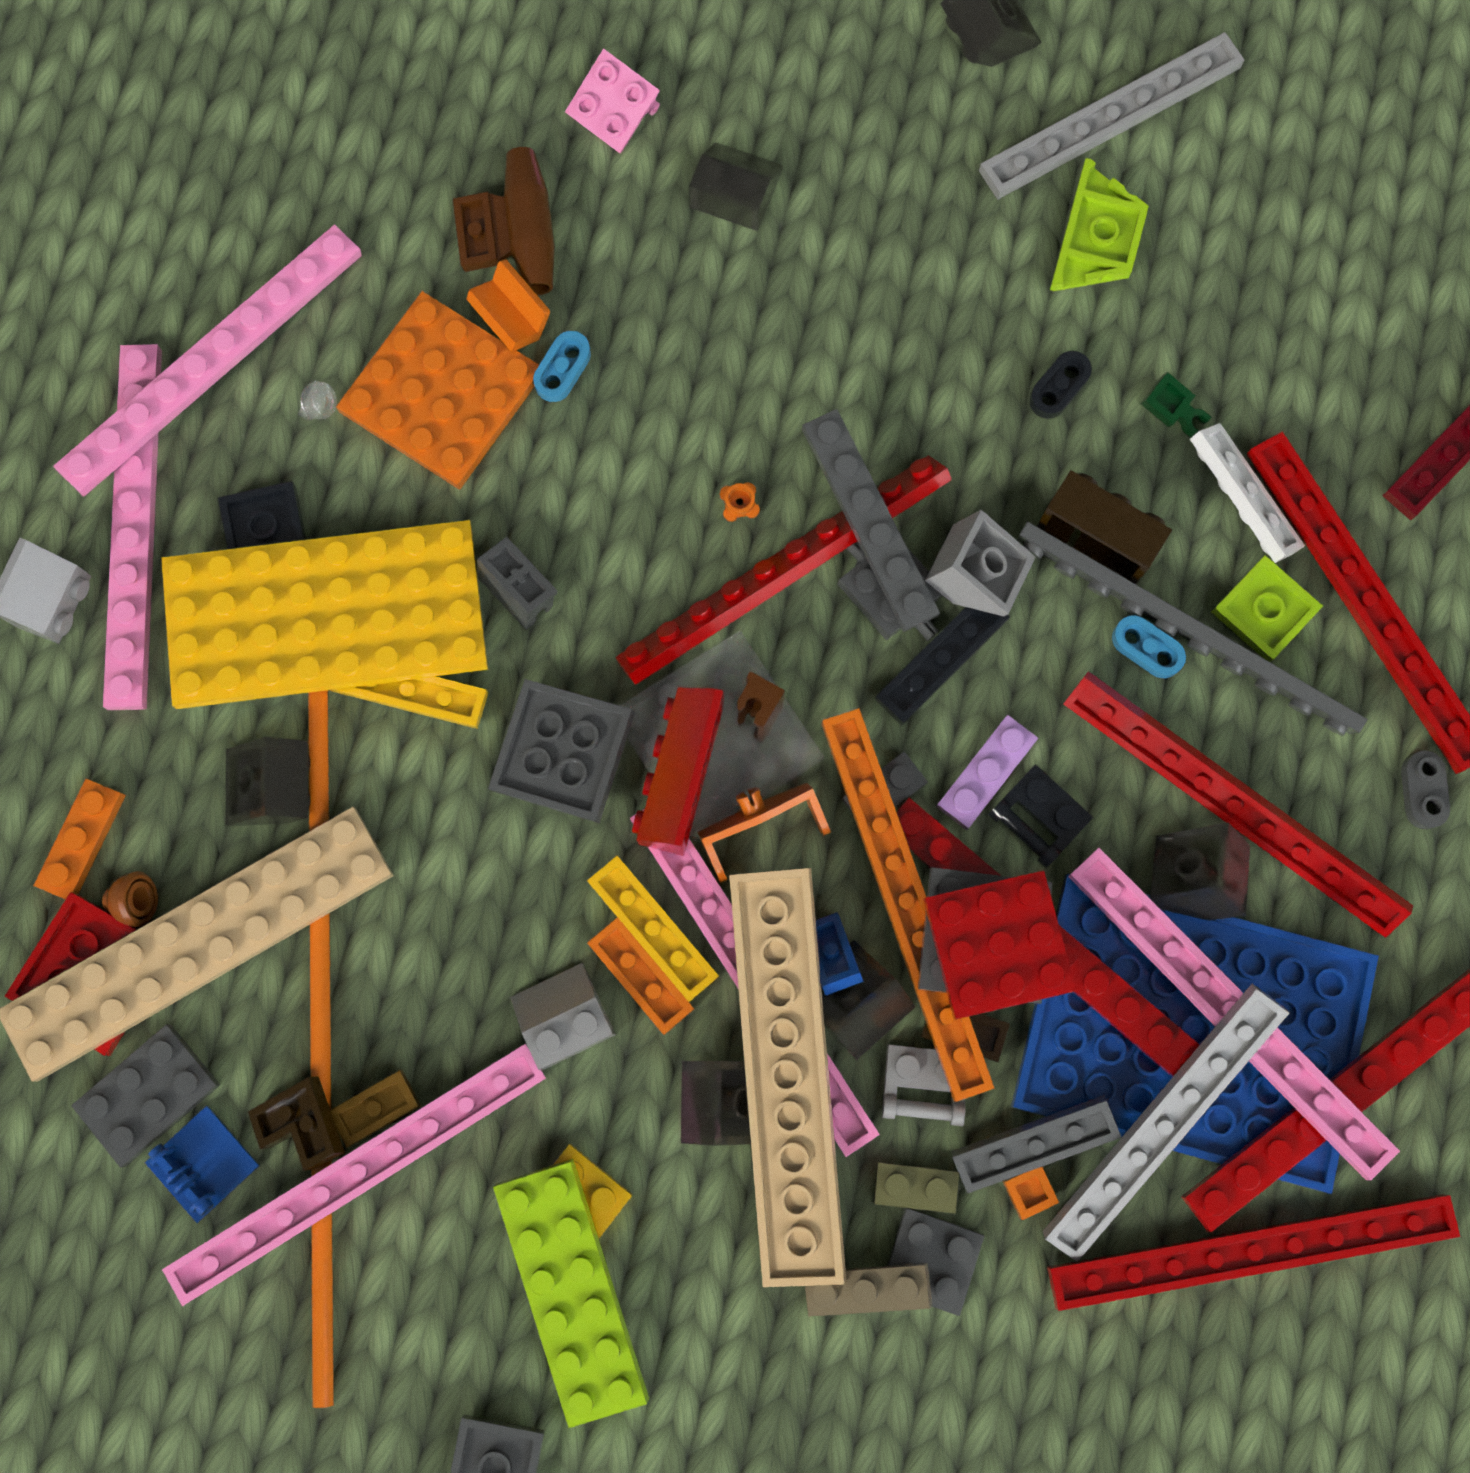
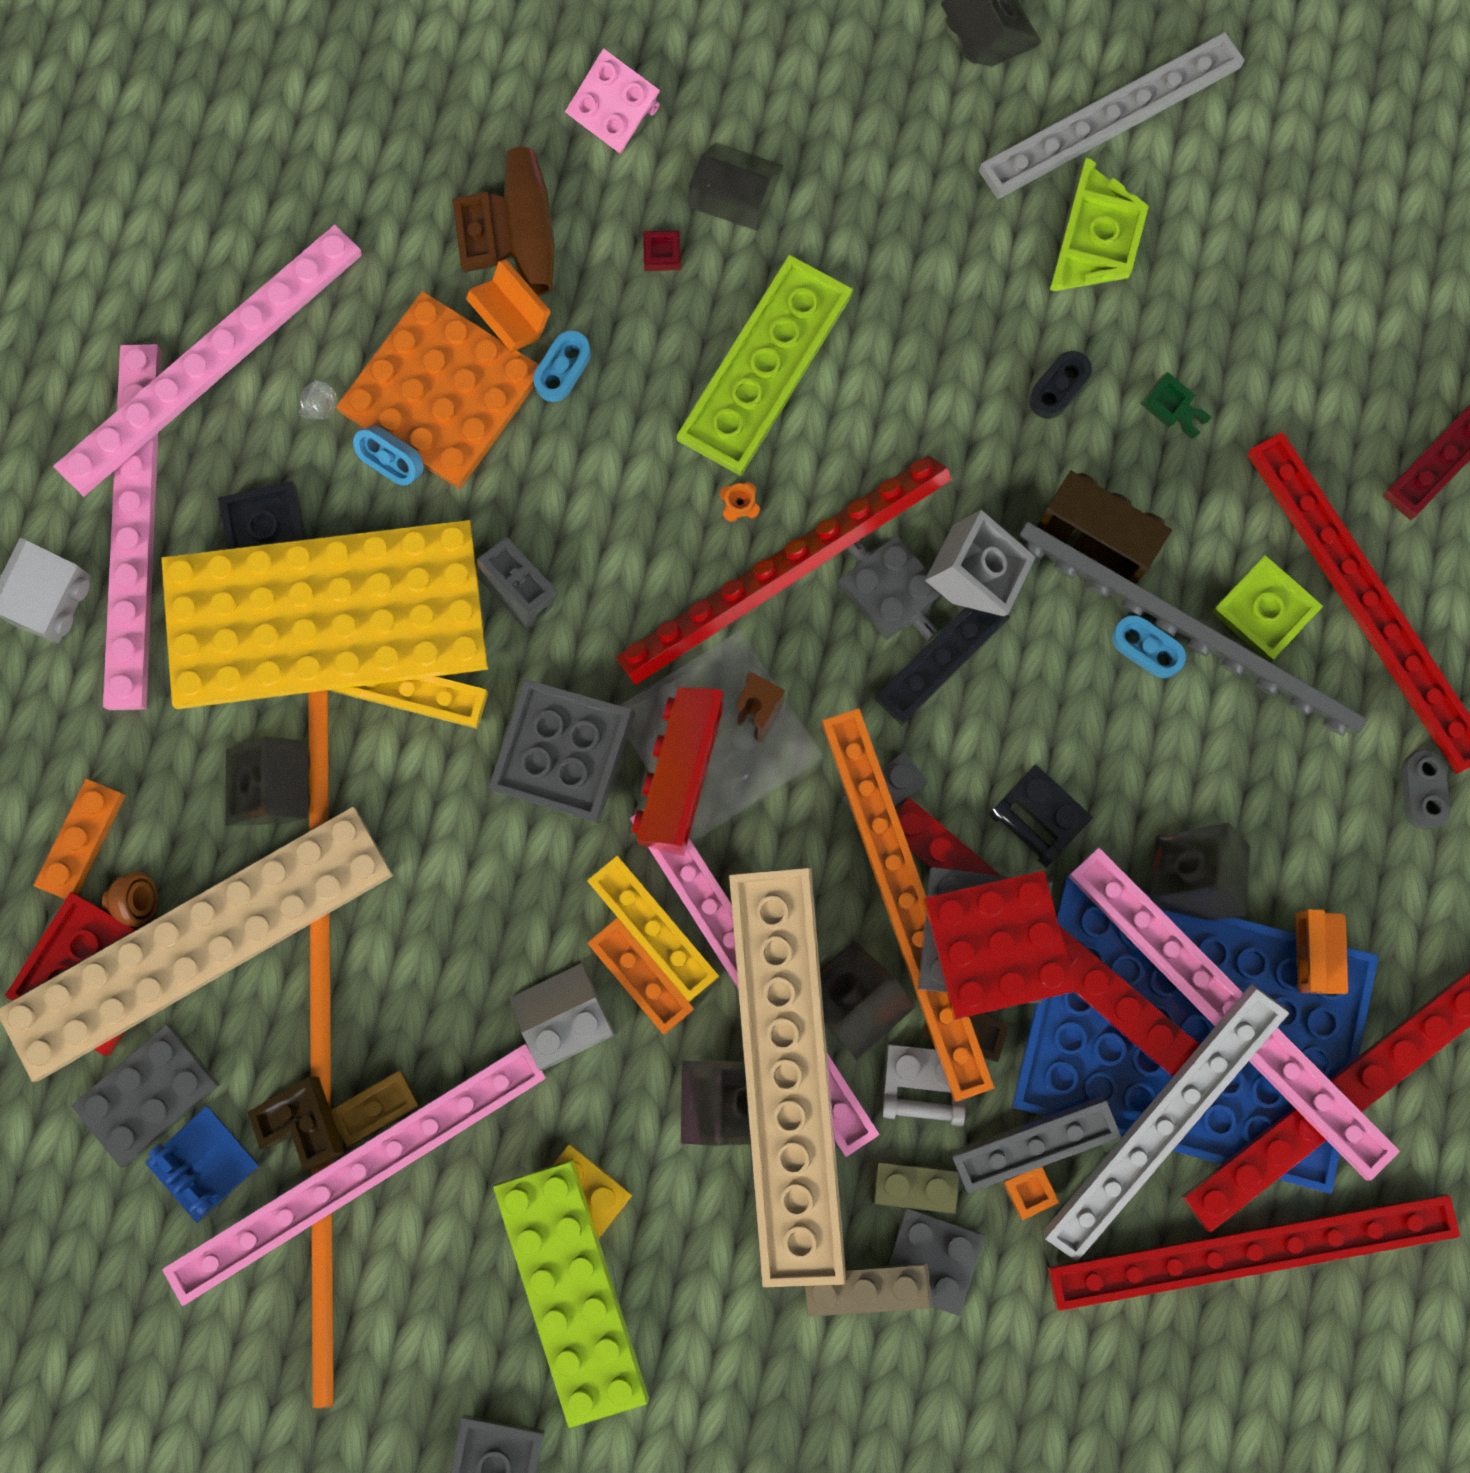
(391, 457): none -> dark azure plate
(661, 250): none -> dark red tile
(756, 812): orange piece -> none
(764, 365): none -> lime plate
(836, 957): blue plate -> none
(870, 520): dark grey plate -> none
(987, 772): lavender plate -> none
(1238, 805): red plate -> none
(1247, 492): white plate -> none
(1321, 952): none -> orange panel

